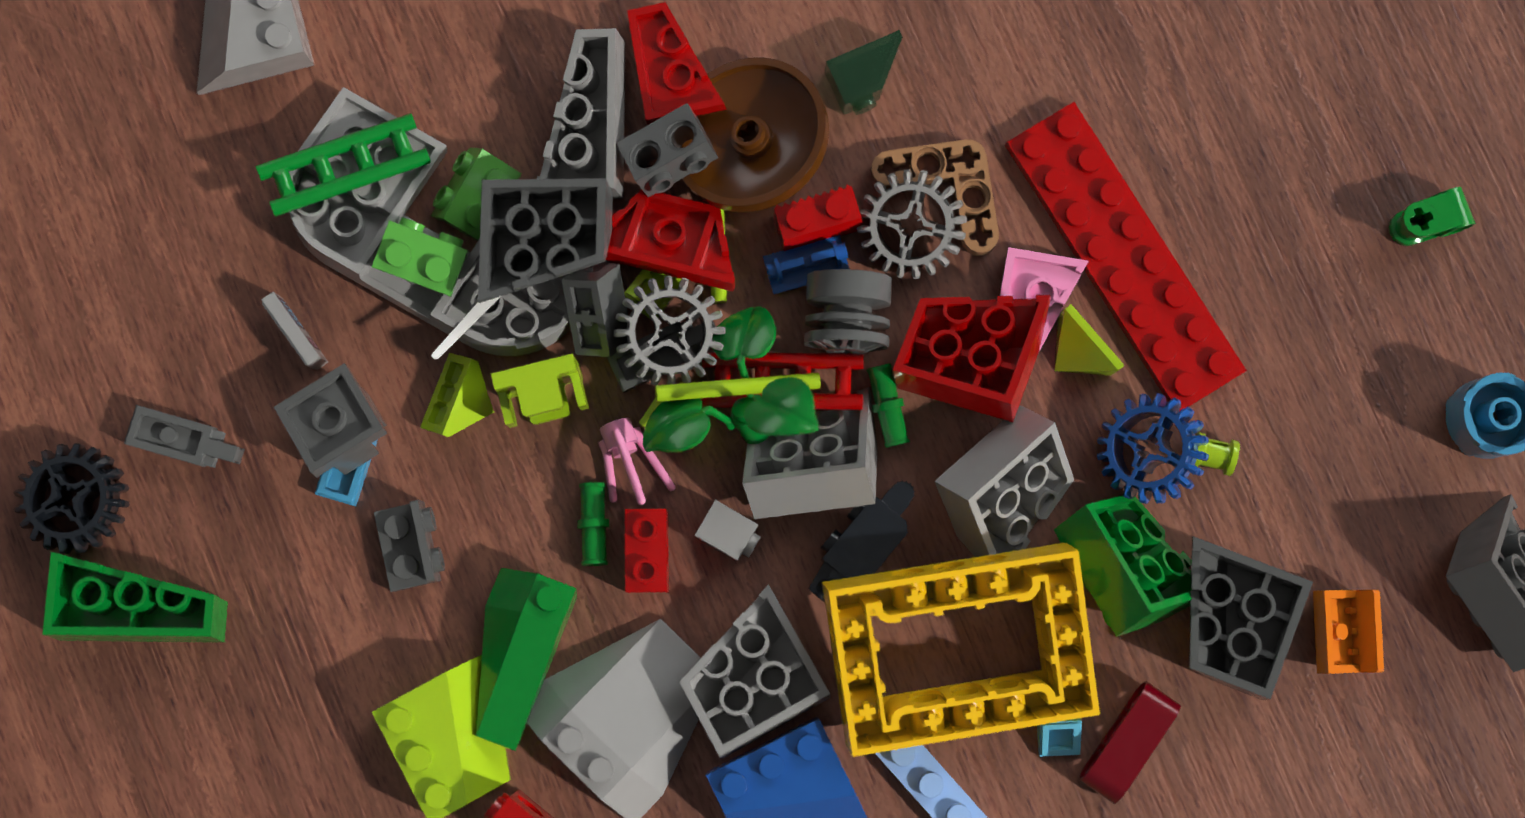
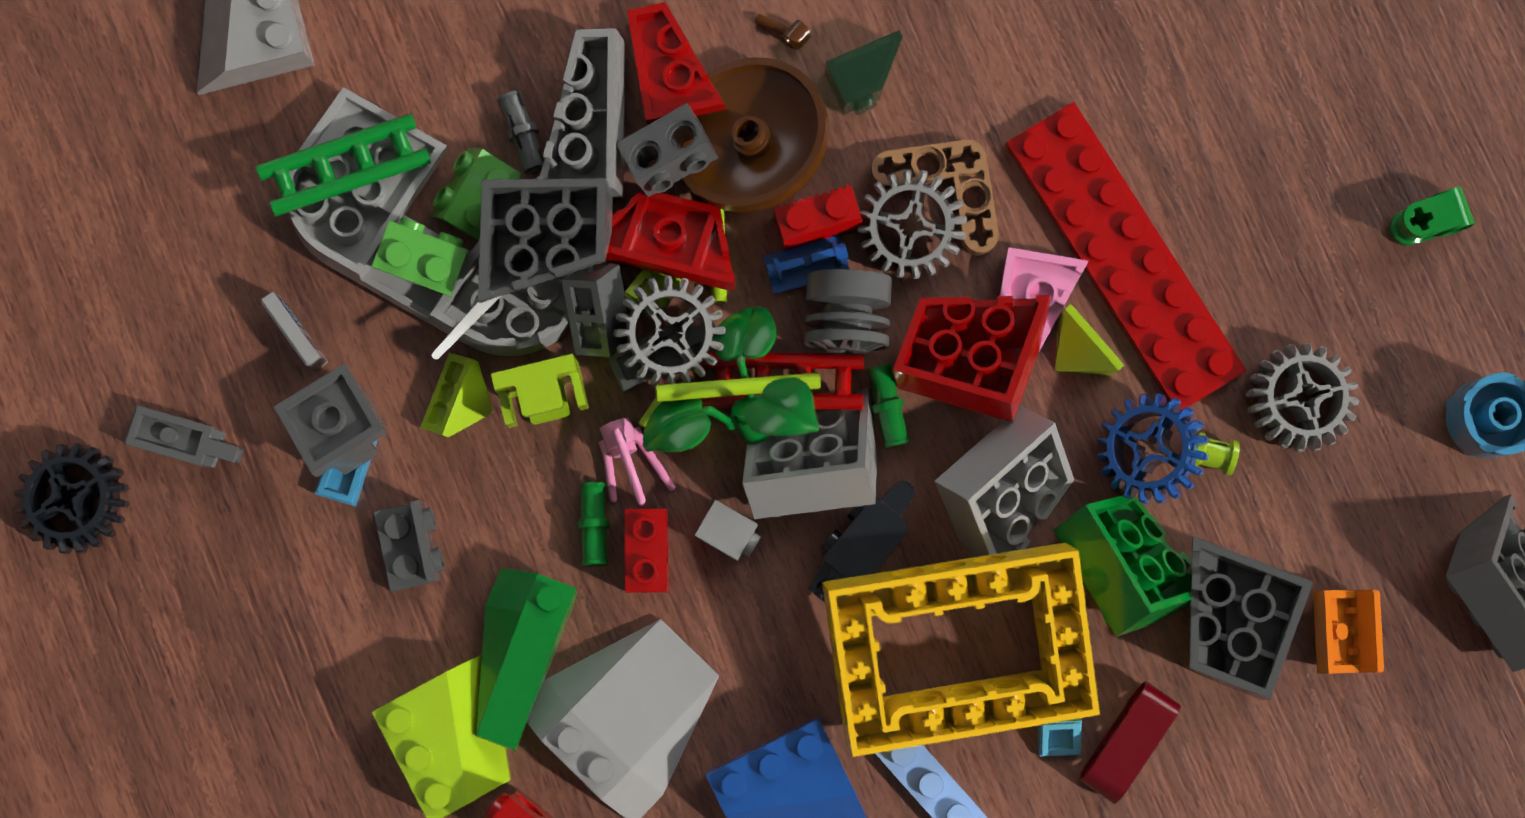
(117, 605): green wedge -> none
(522, 131): none -> dark grey pin
(753, 678): light grey wedge -> none
(794, 36): none -> reddish brown hand
(1305, 412): none -> light grey gear

